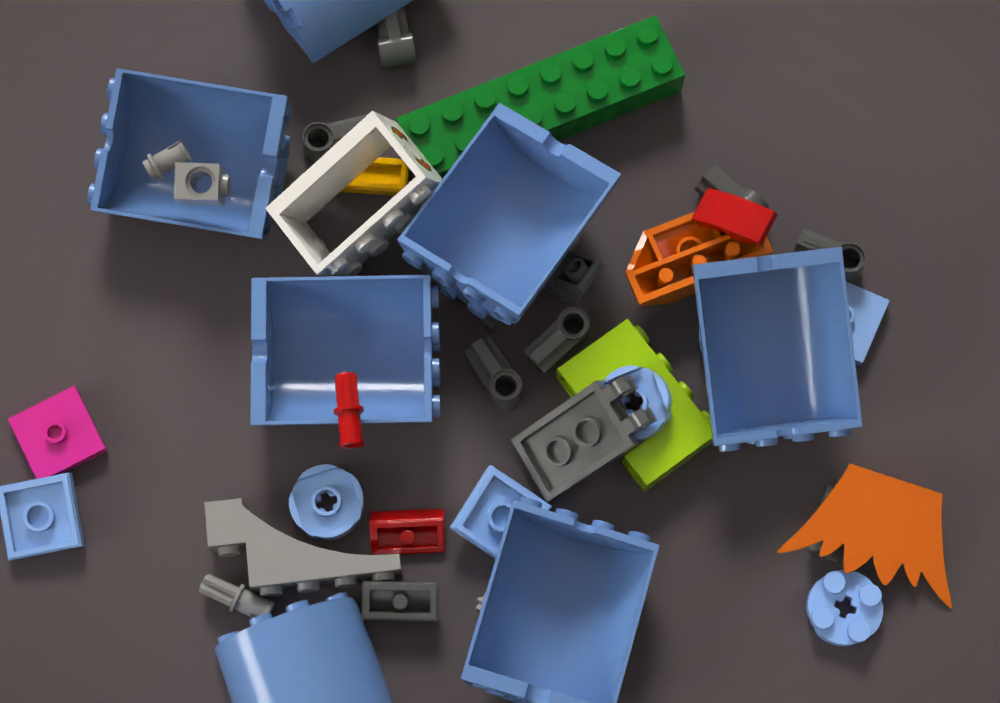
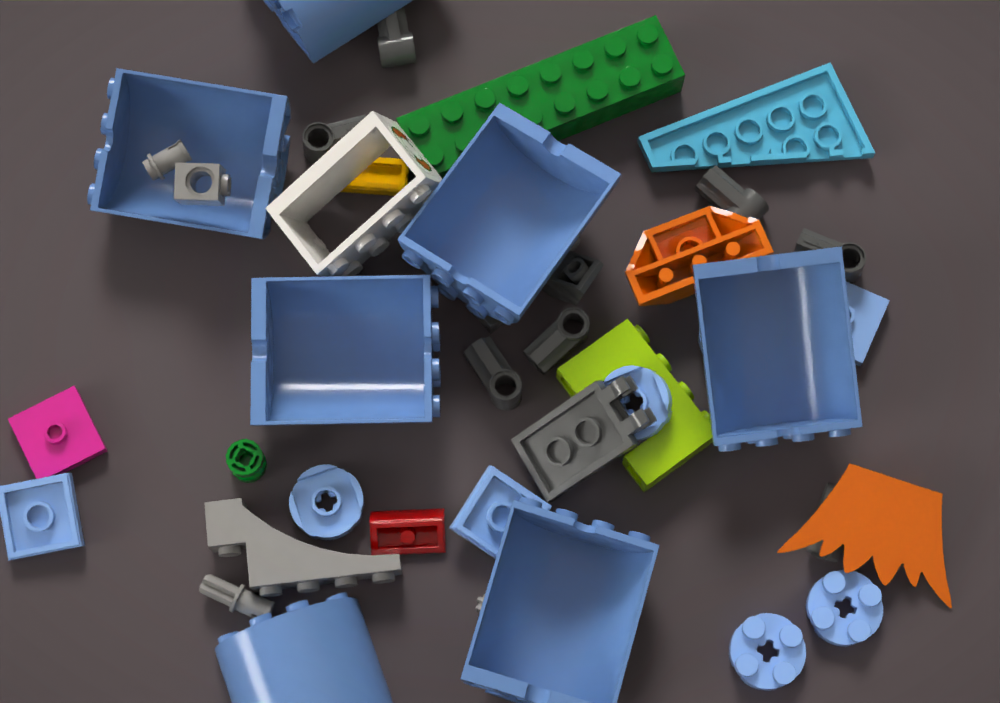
(251, 466): none -> green wheel
(348, 410): red axle -> none
(400, 601): dark grey slope -> none
(735, 216): red slope -> none
(749, 663): none -> light blue plate
(780, 124): none -> medium azure wing

